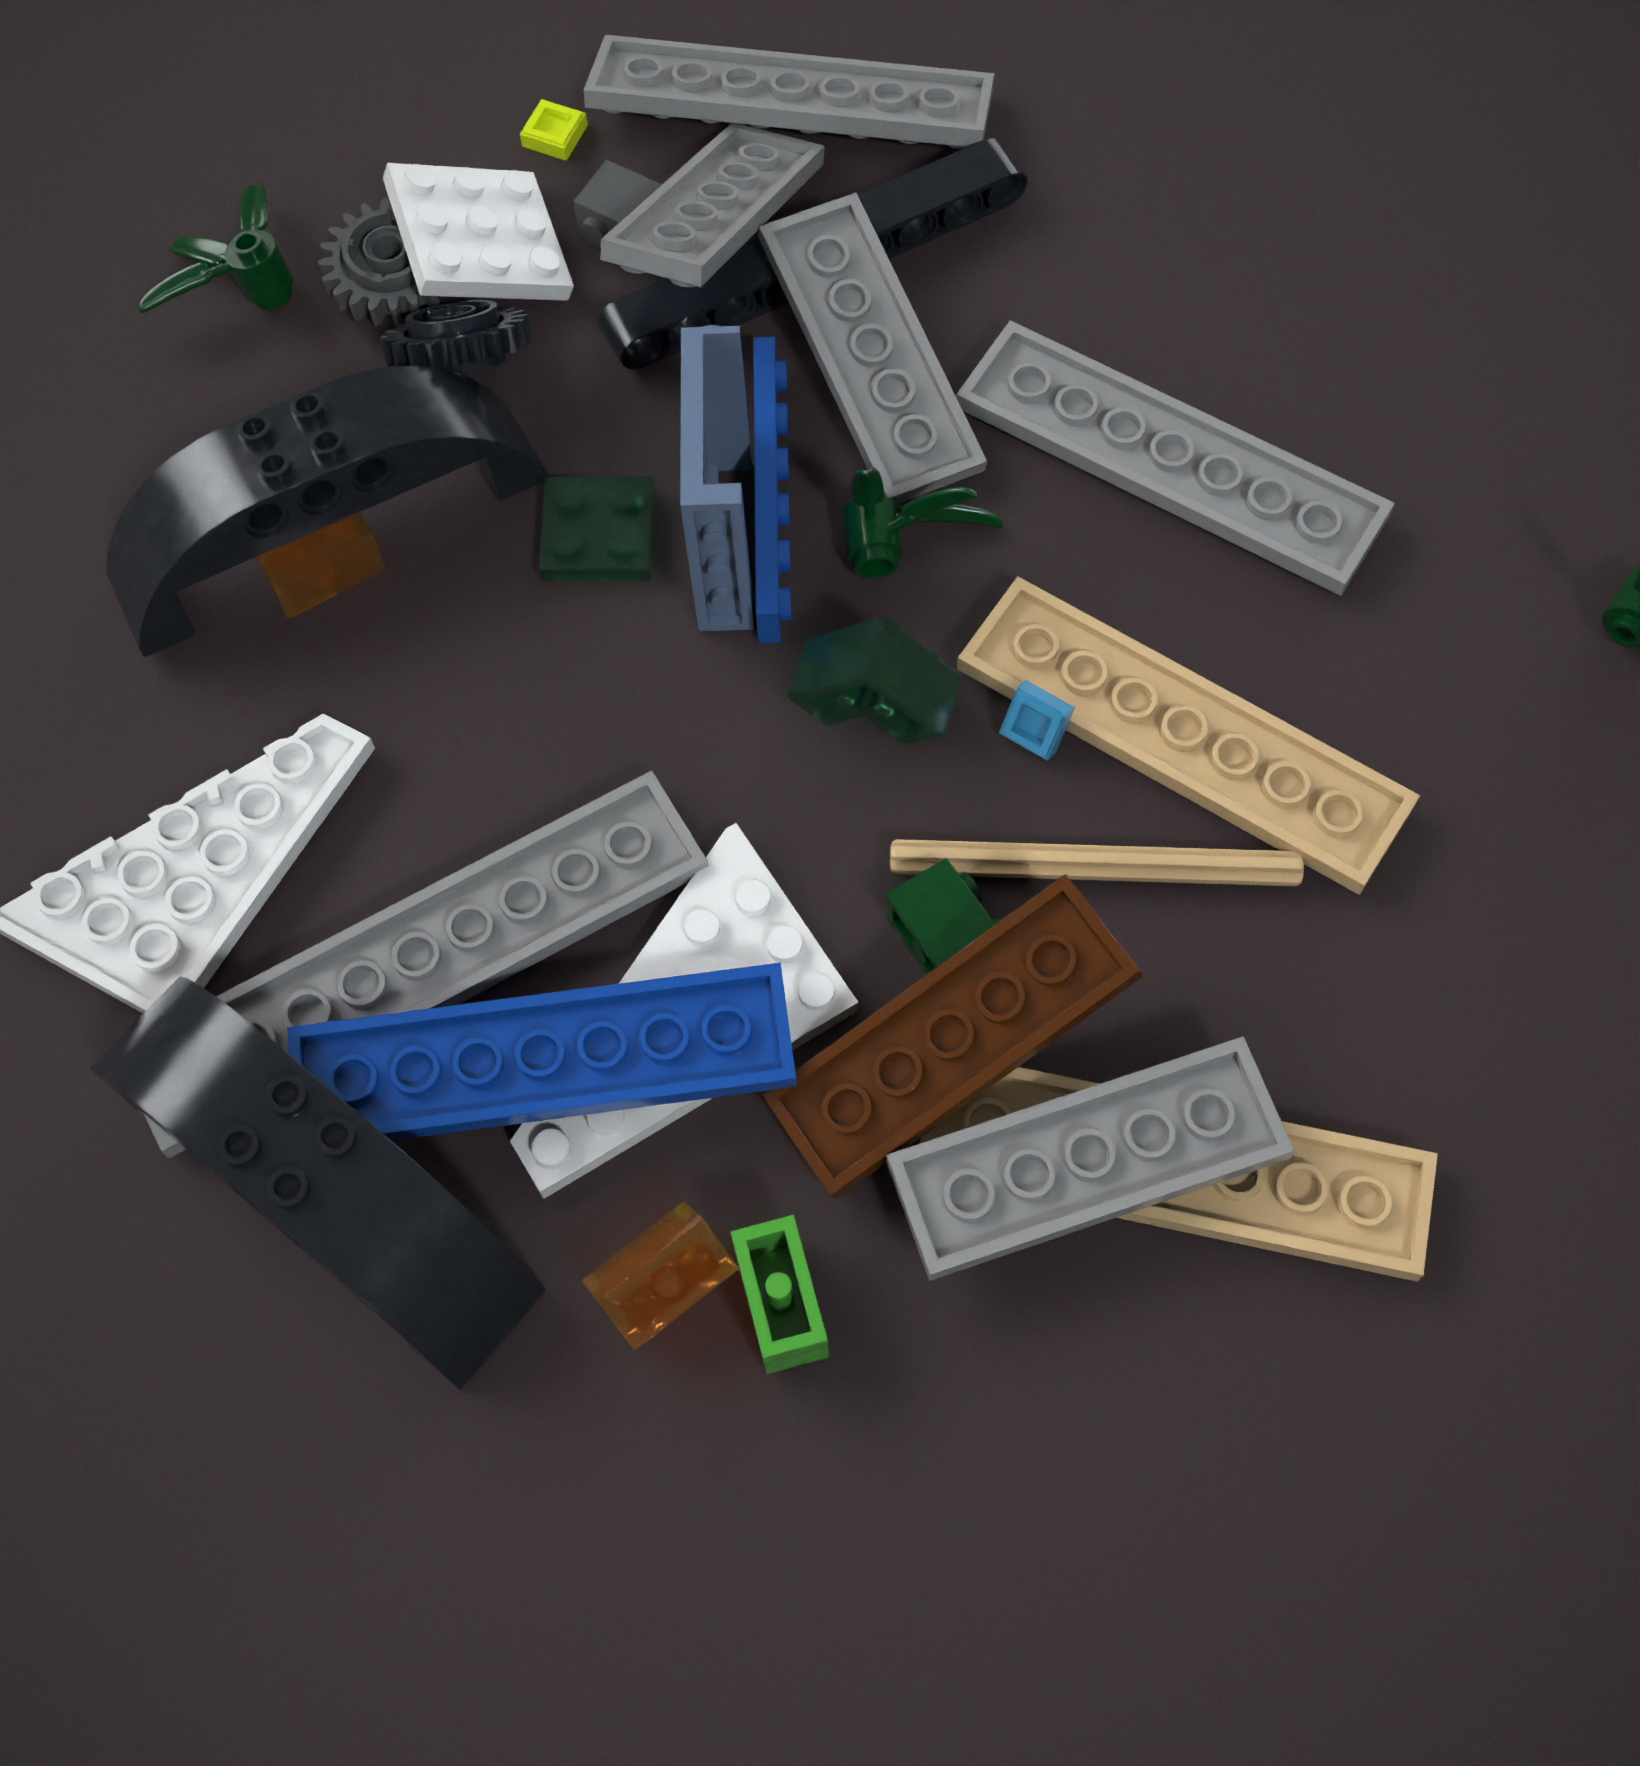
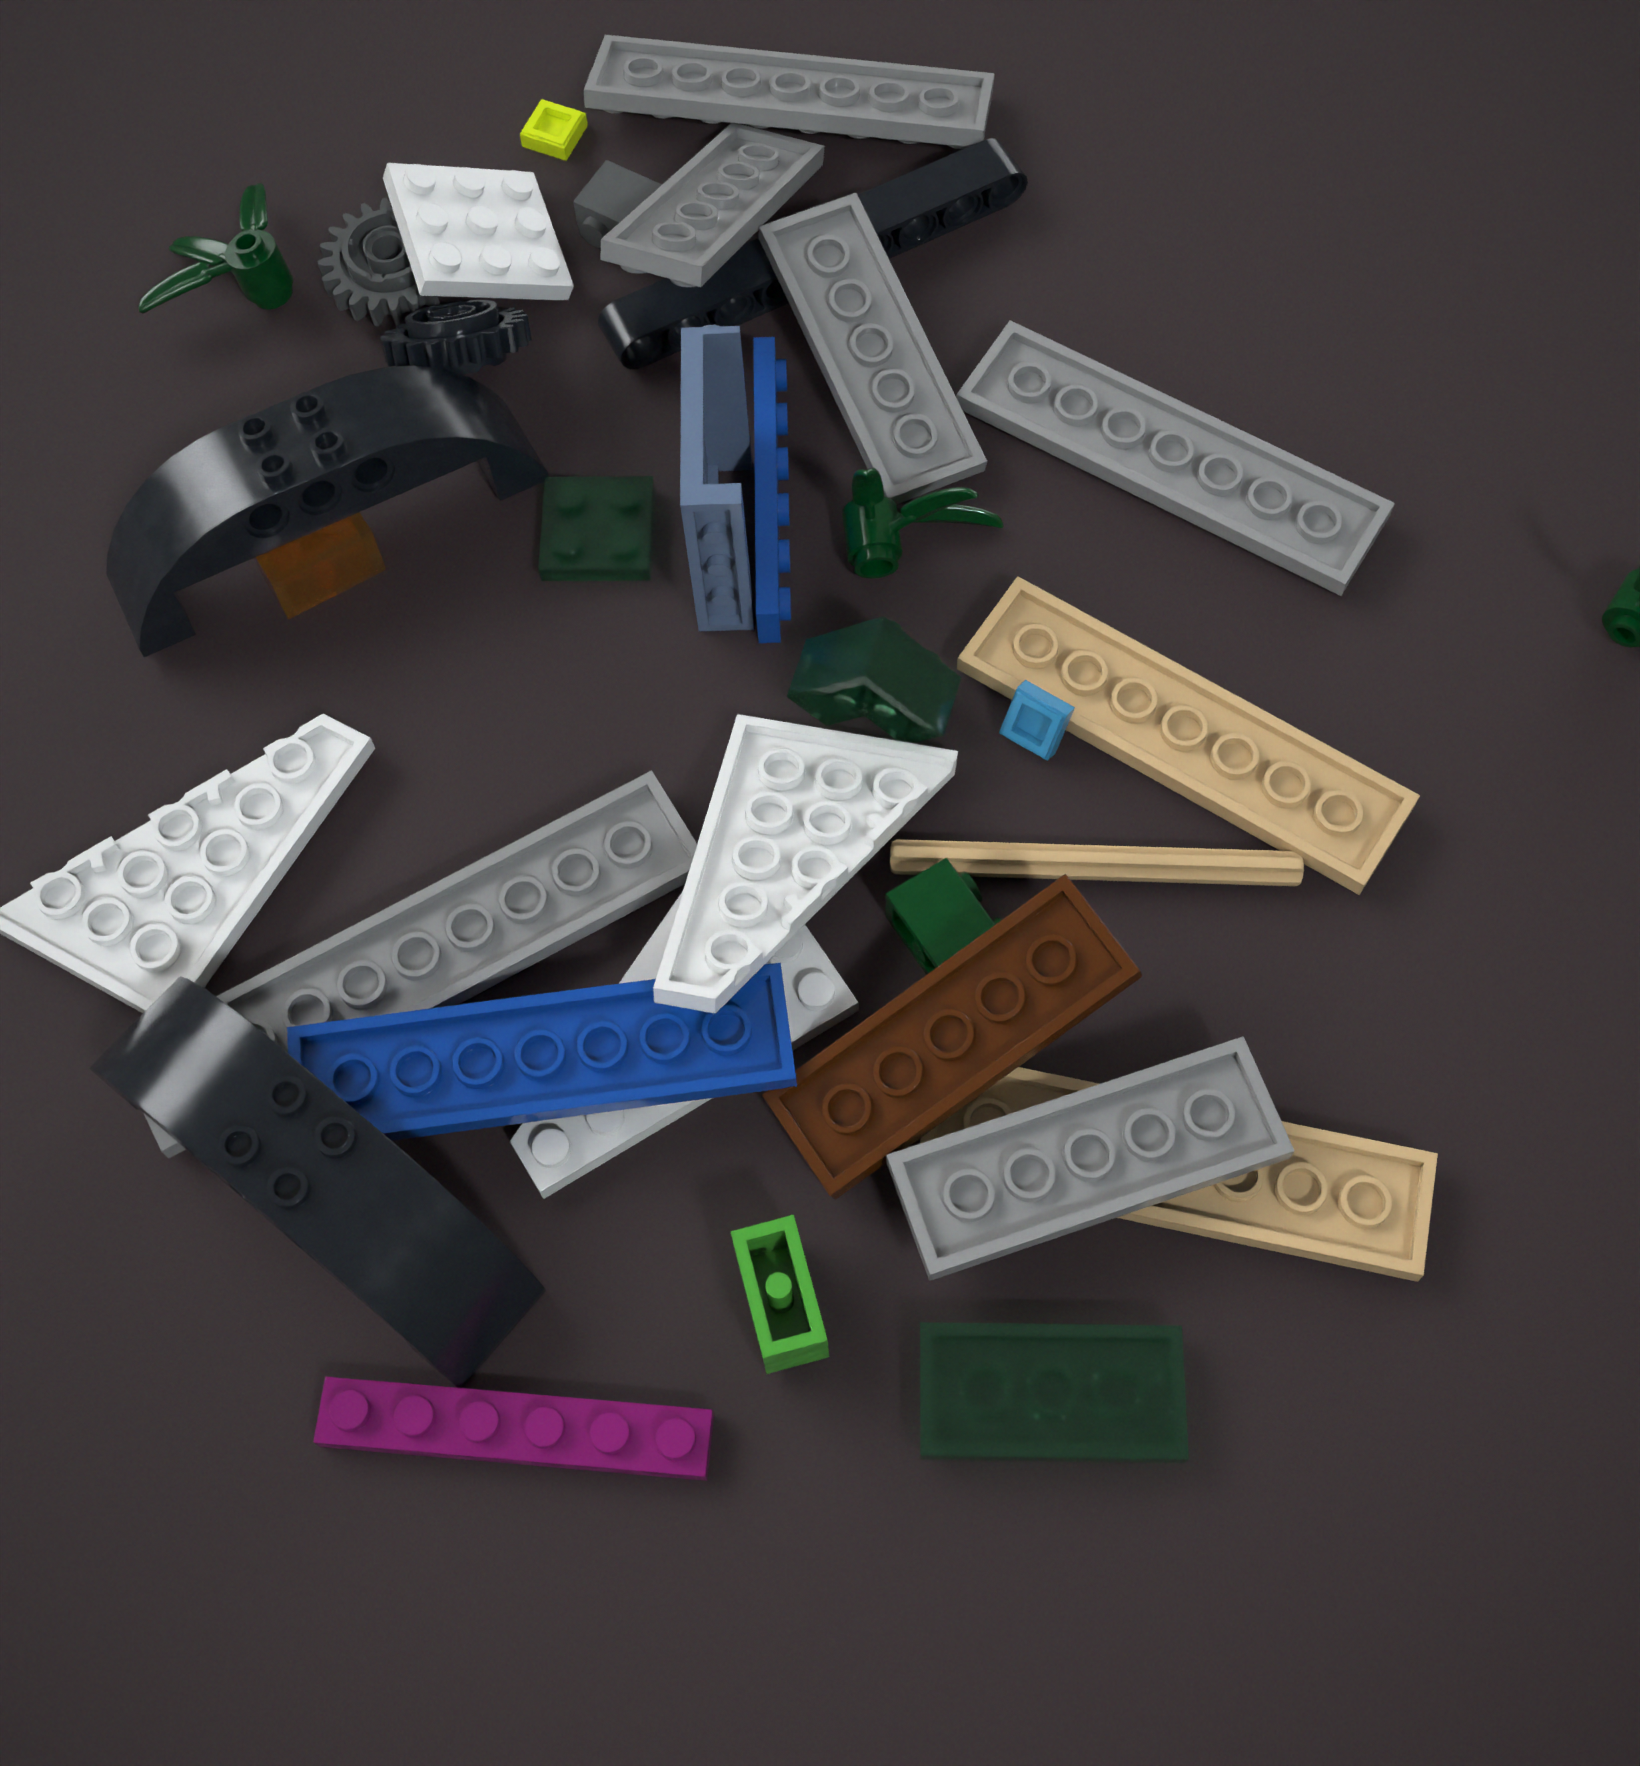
(515, 1428): none -> magenta plate
(660, 1275): clear orange brick -> none
(779, 840): none -> white wing
(1052, 1393): none -> clear green plate

